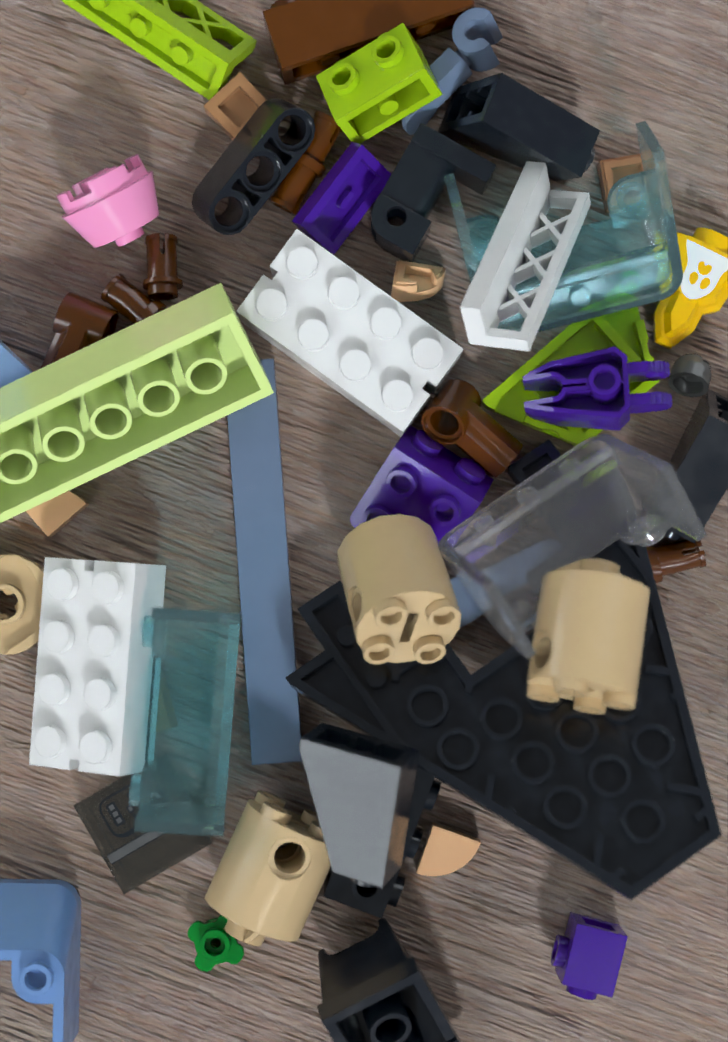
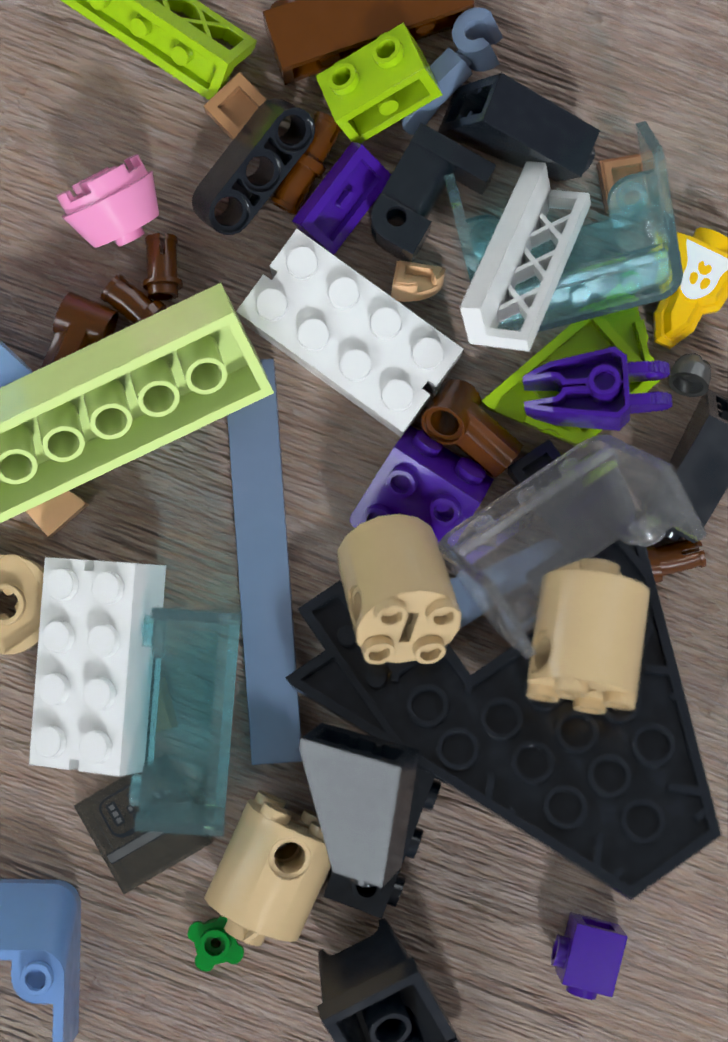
(446, 851): light nougat tile -> none

